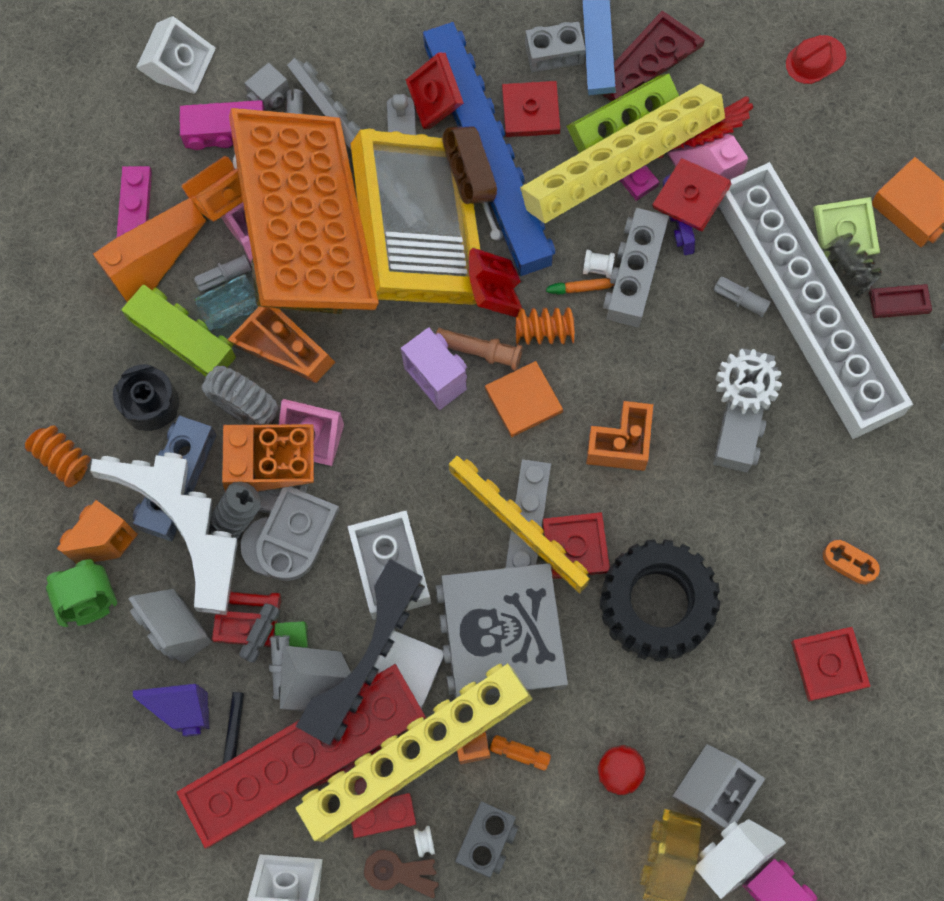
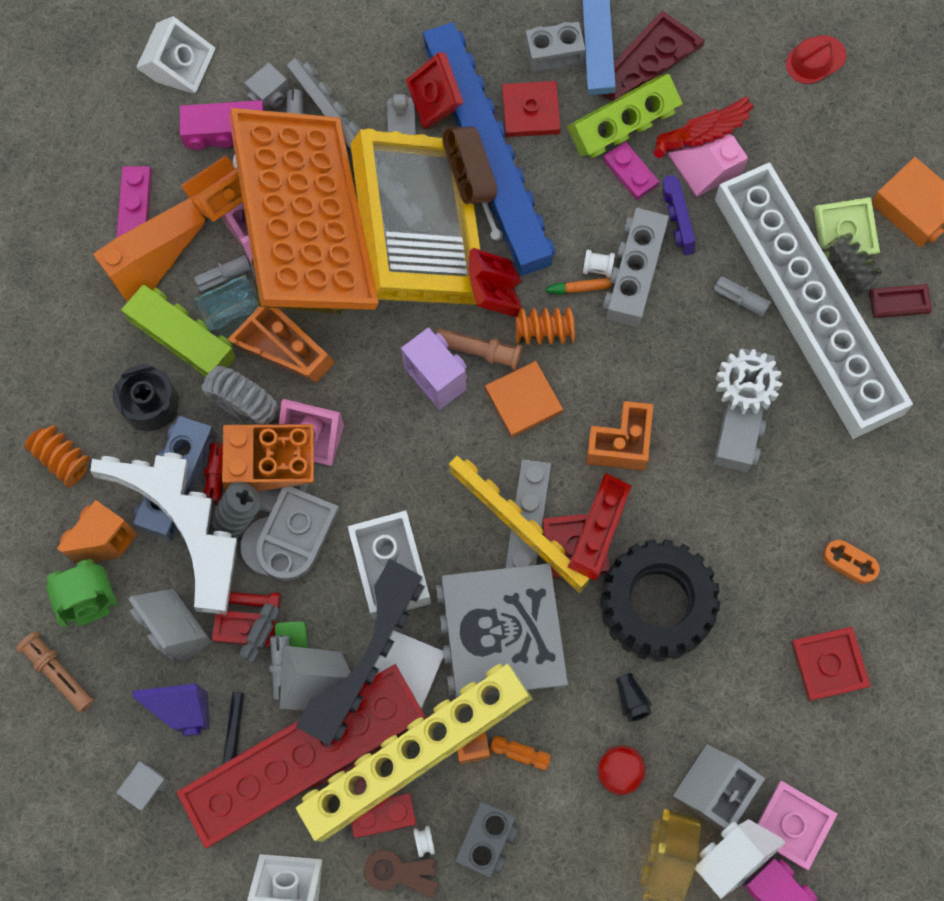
(49, 658): none -> nougat pin
(142, 785): none -> light grey panel
(214, 473): none -> red pin
(599, 527): none -> red tile
(622, 153): light yellow brick -> none
(632, 698): none -> black cone
(692, 194): red plate -> none
(798, 822): none -> bright pink plate

